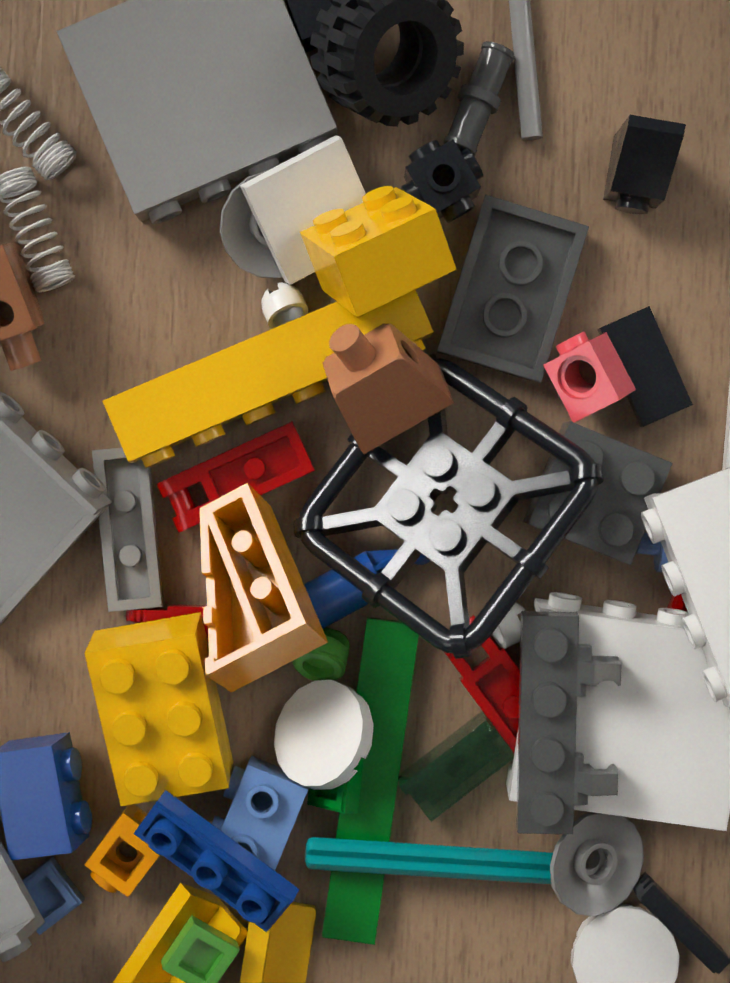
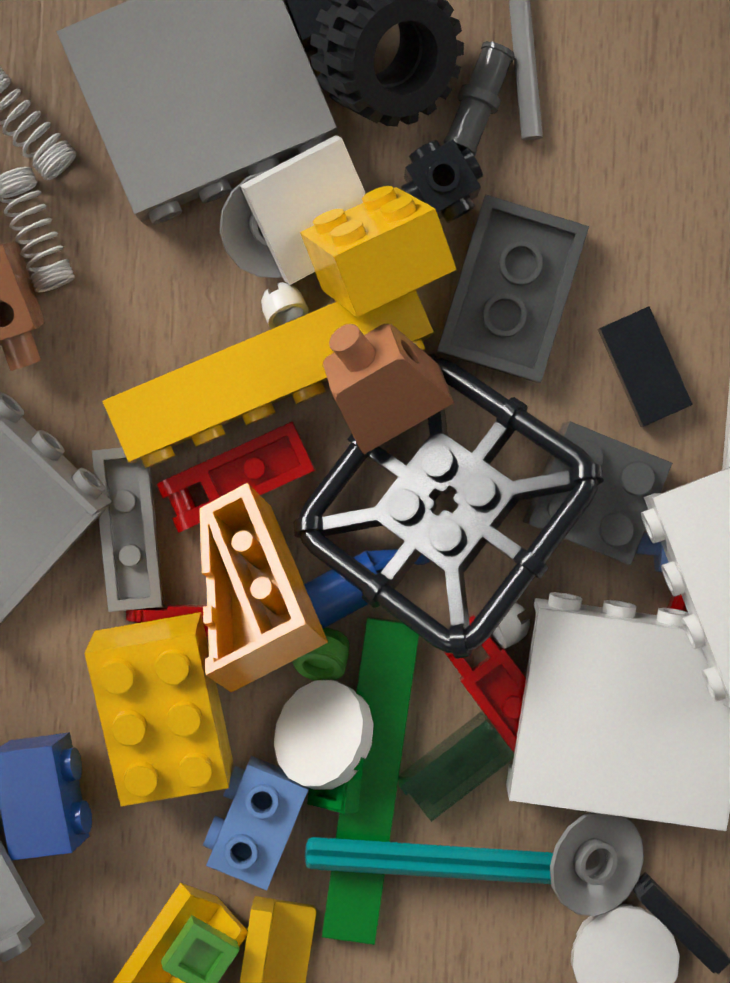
(52, 892): medium blue tile -> none
(111, 868): light orange brick -> none
(216, 861): blue tile -> none
(551, 678): dark grey hinge -> none
(578, 395): coral brick -> none
(642, 163): black slope -> none

